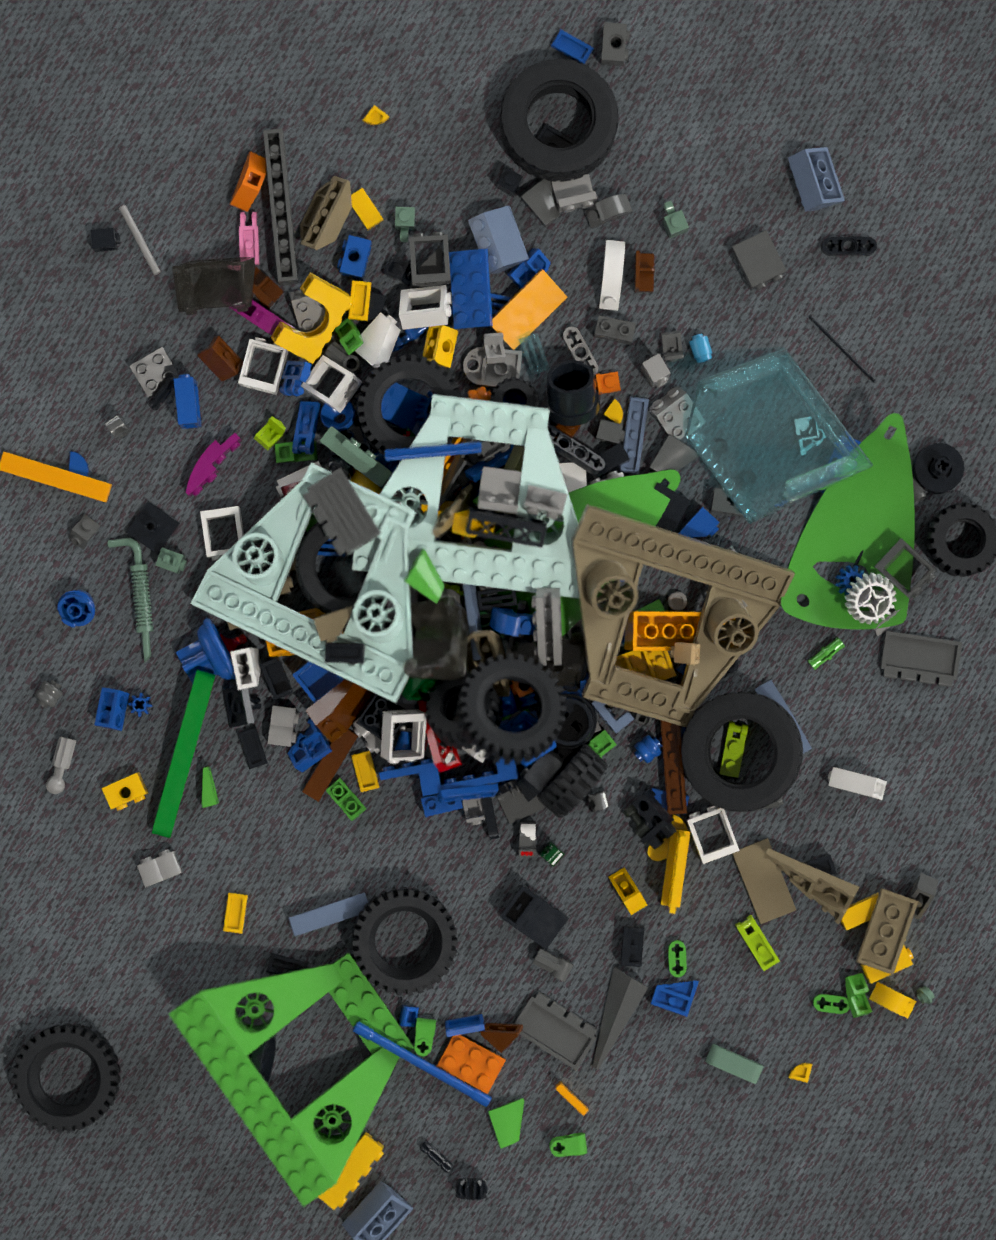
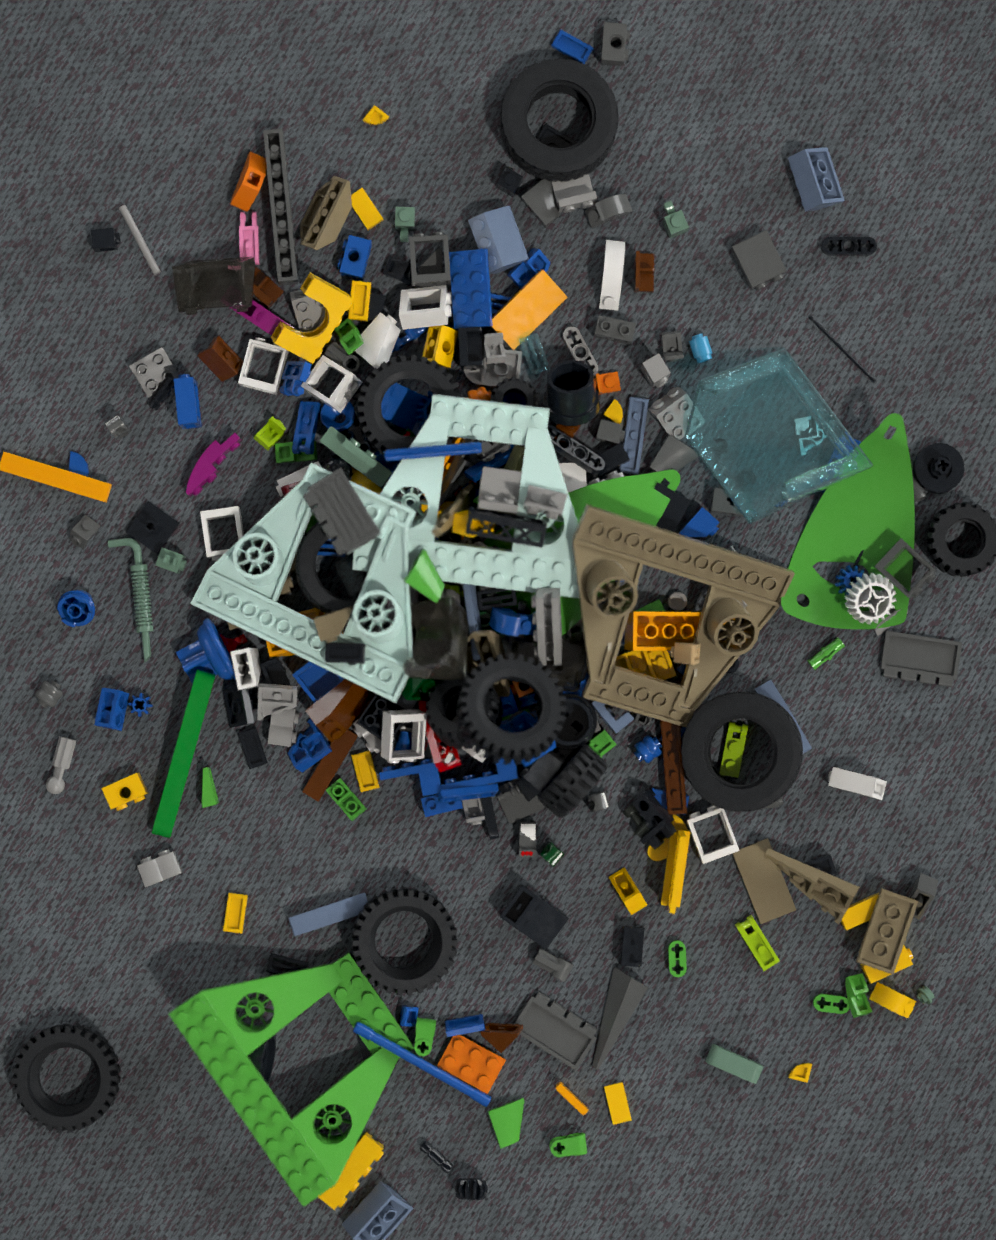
(275, 699): none -> light grey wing
(471, 348): none -> black panel
(617, 1103): none -> yellow tile
(675, 997): blue wing -> none

